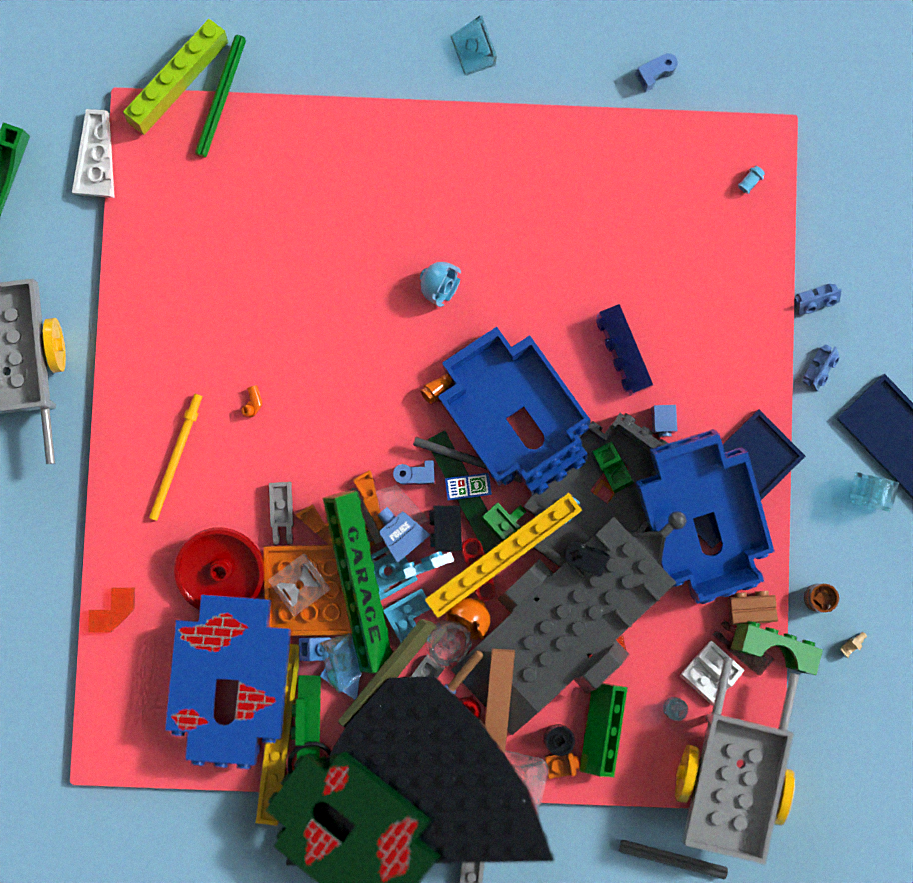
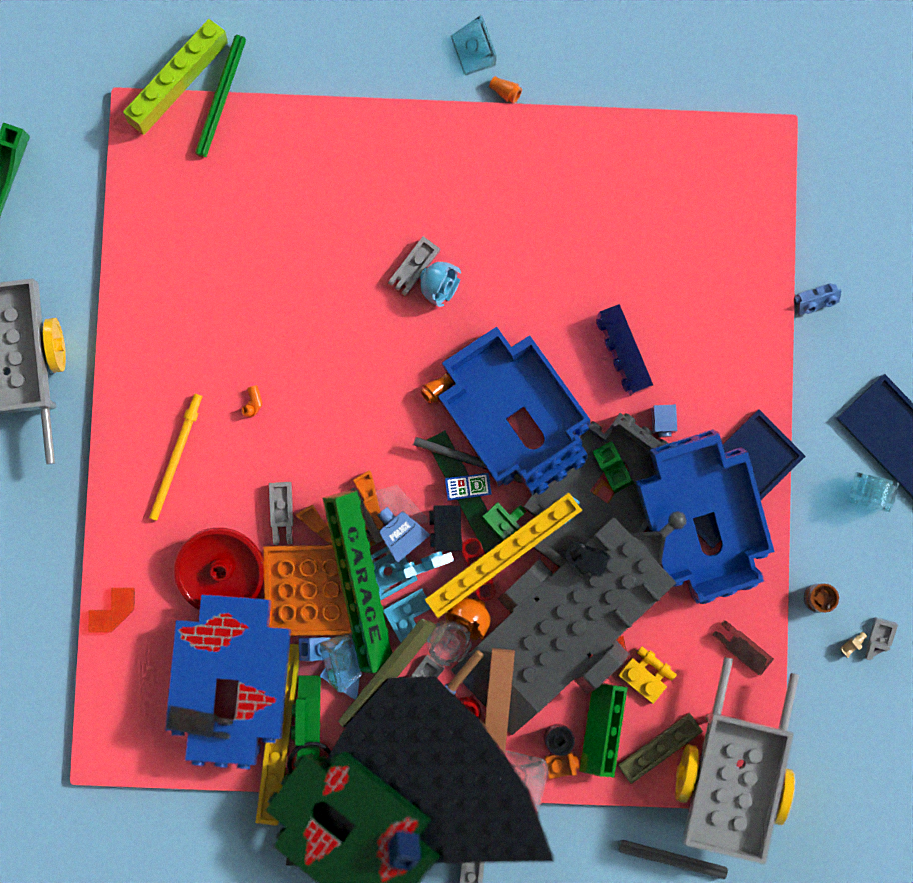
(94, 160): white wing -> none
(196, 722): none -> clear smoke hinge
(287, 580): clear piece -> none
(403, 850): none -> dark blue panel
(414, 264): none -> light grey hinge
(415, 475): medium blue leg -> none
(506, 89): none -> orange cone
(642, 680): none -> yellow plate
(659, 67): medium blue leg -> none
(660, 748): none -> olive tile
(677, 711): clear light blue wheel -> none
(705, 671): white slope -> none
(751, 179): medium azure pin -> none
(752, 608): nougat brick -> none
(798, 655): arch -> none
(819, 375): medium blue hinge -> none
(880, 637): none -> light grey slope

